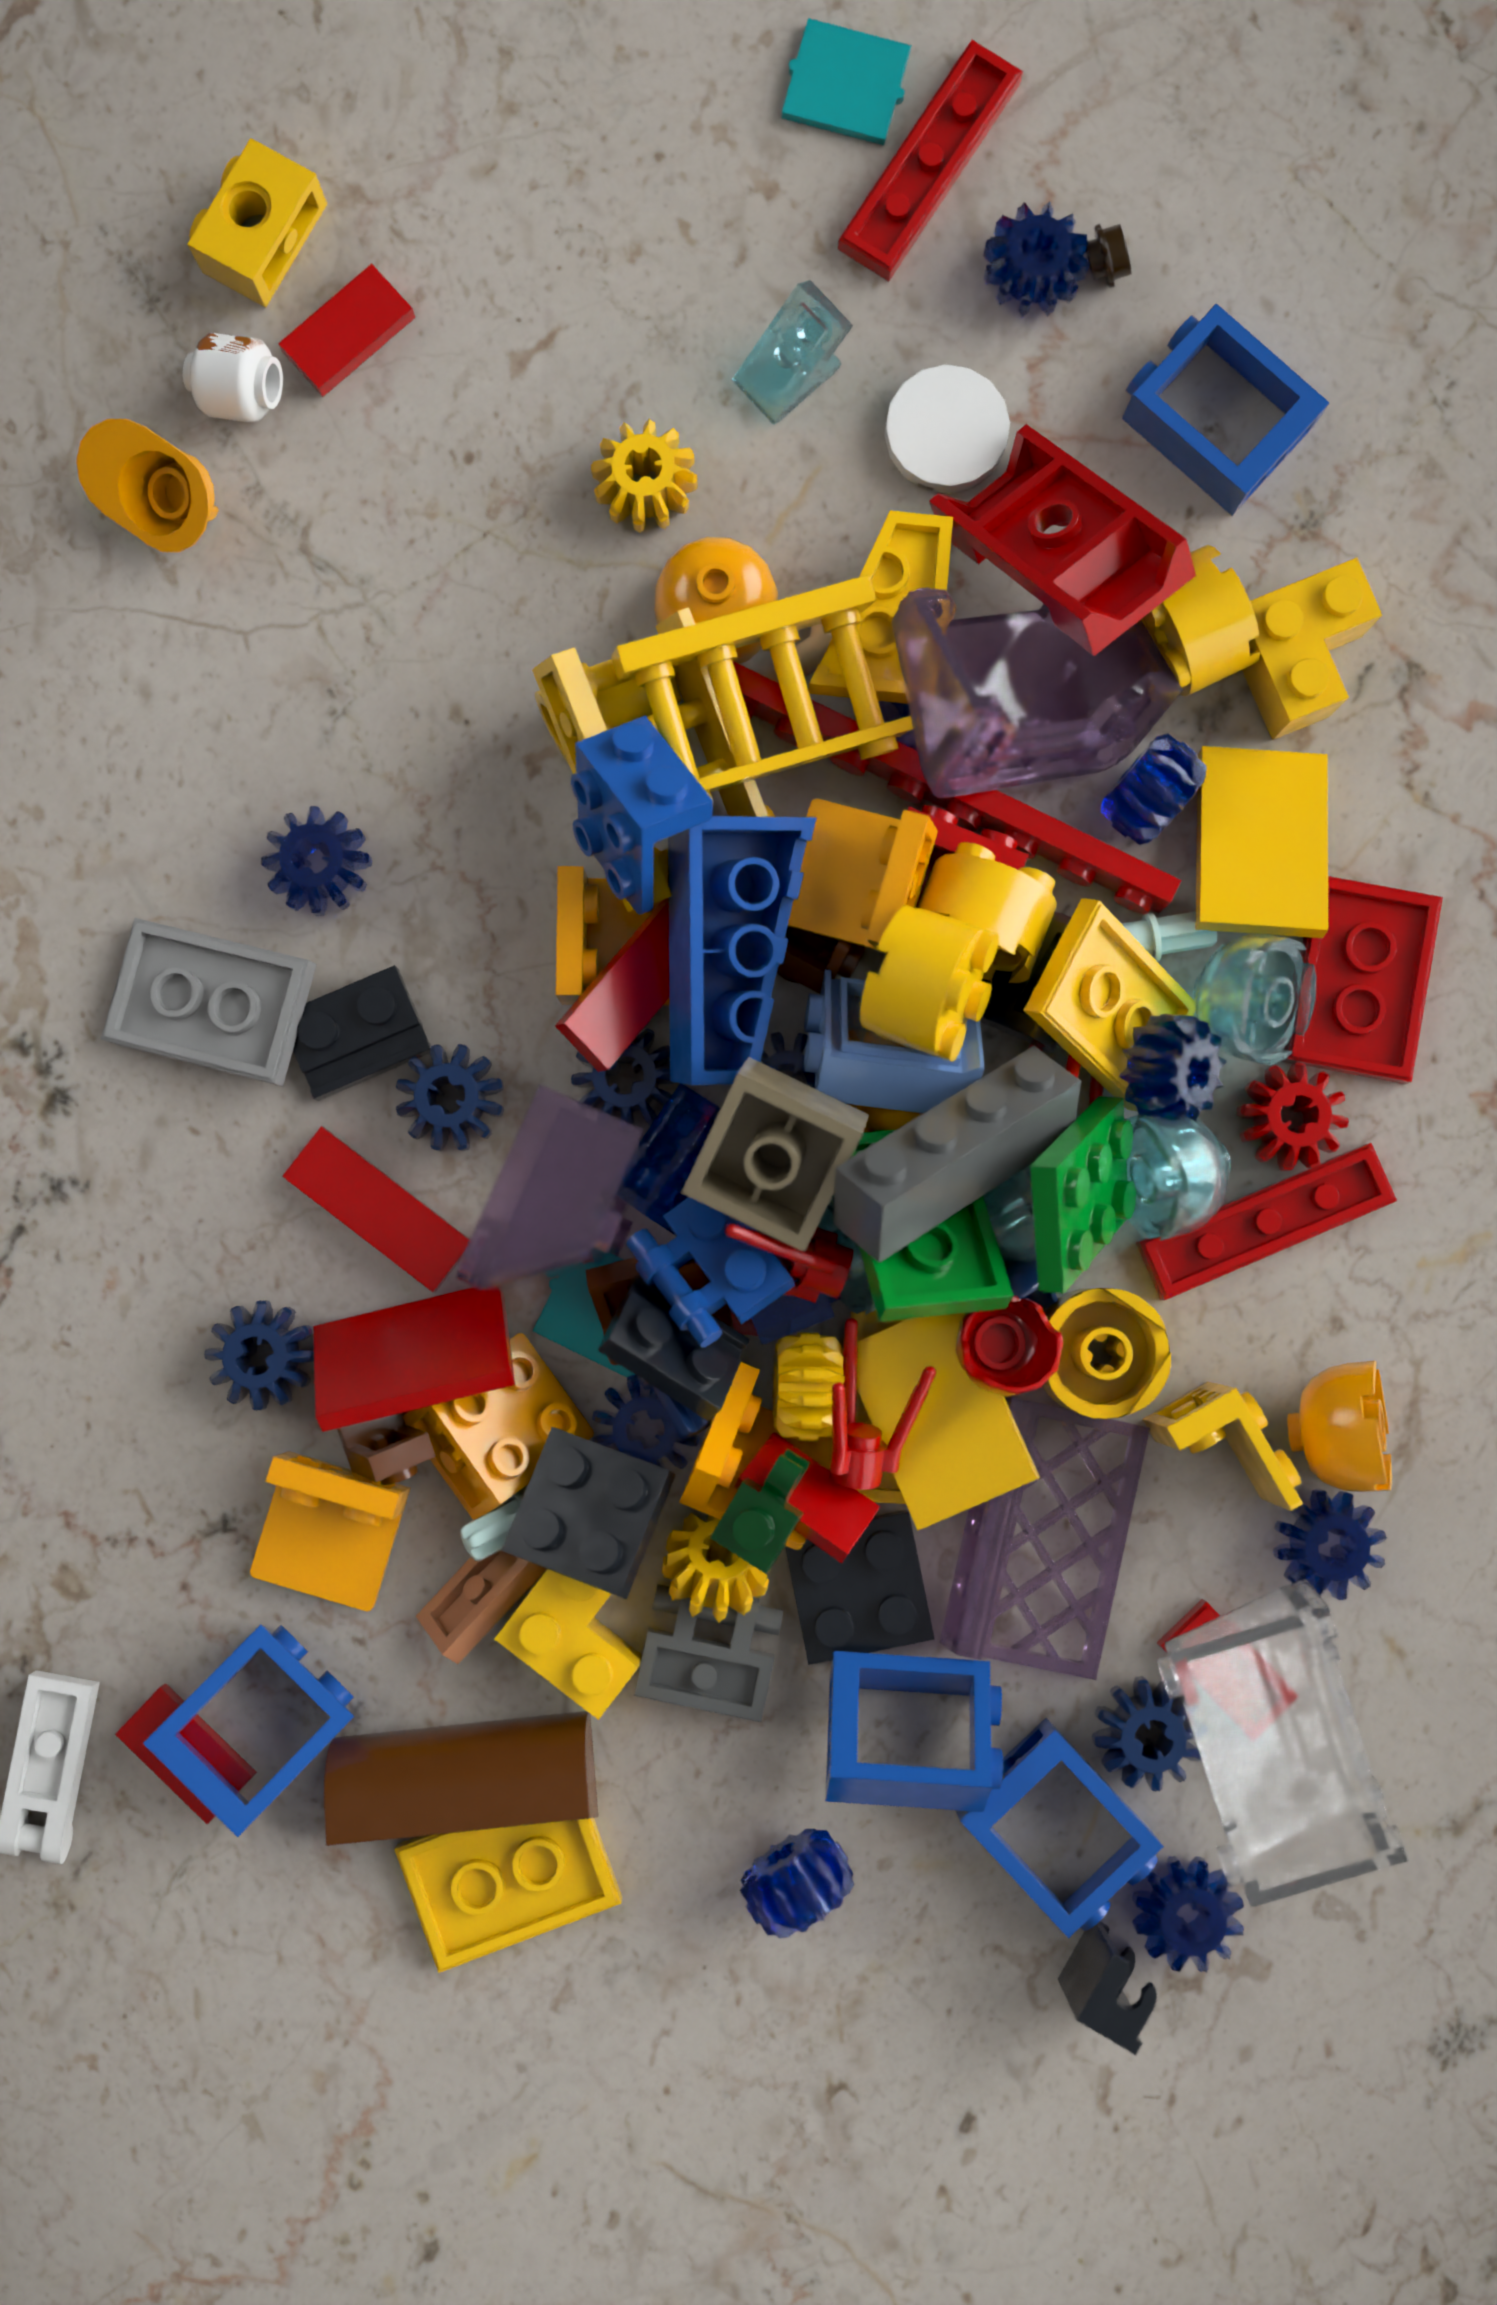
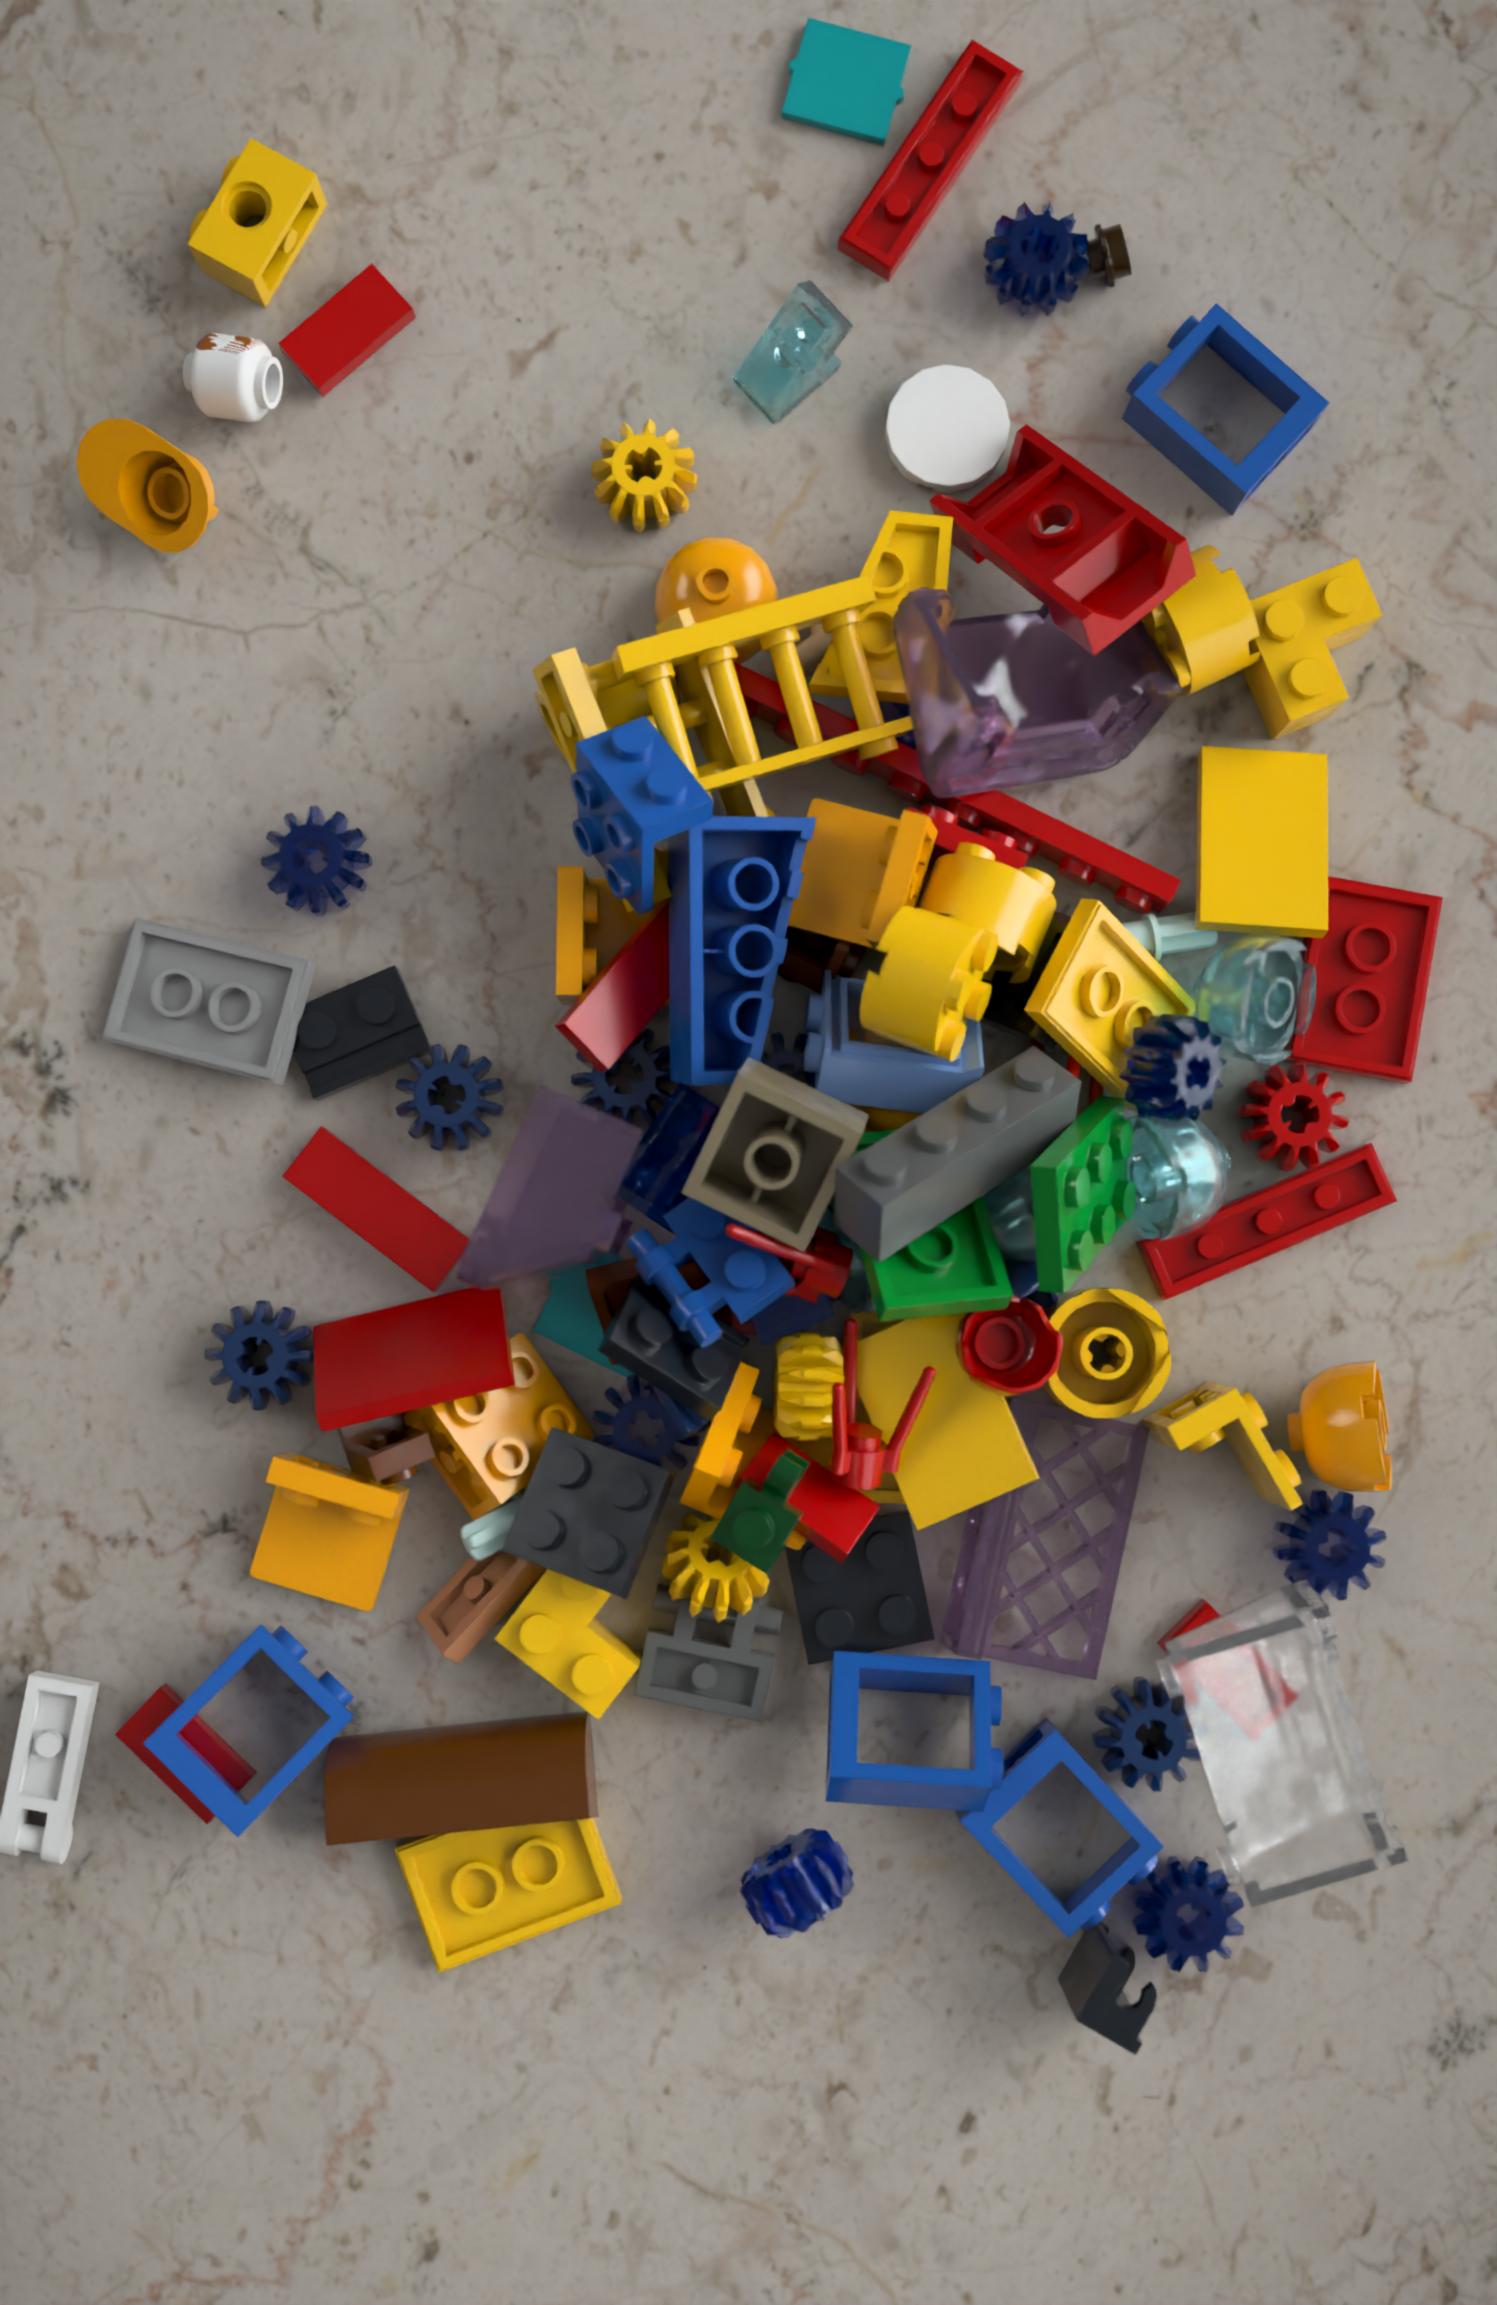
(1154, 789): clear blue gear -> none

